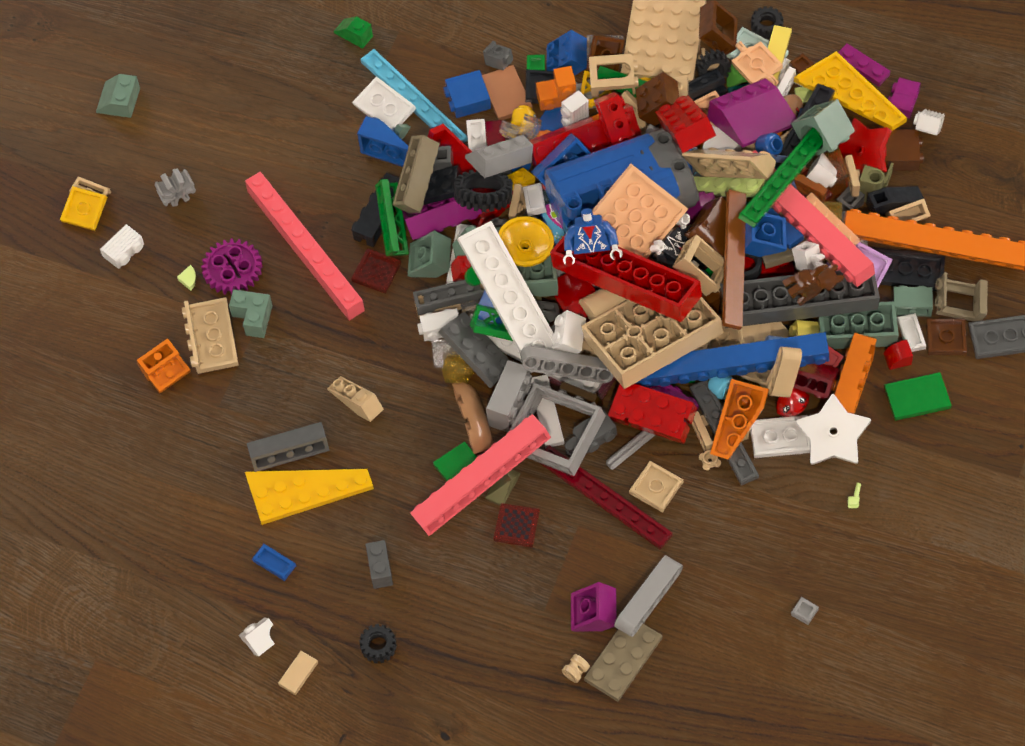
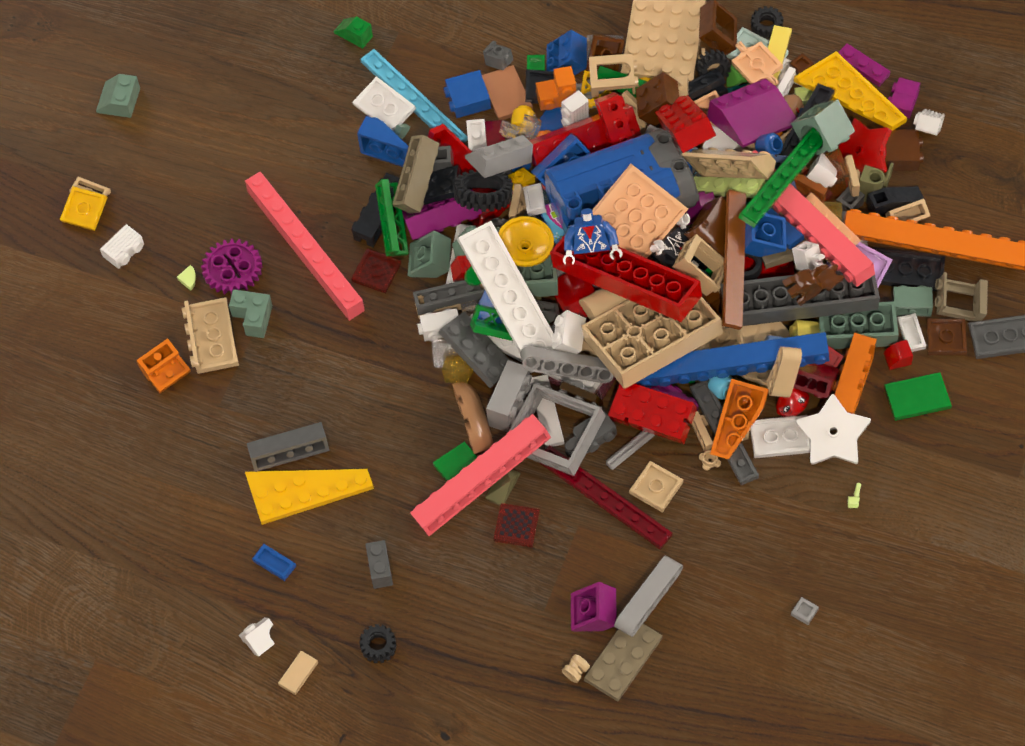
(175, 187): light grey gear -> none
(356, 398): tan slope -> none

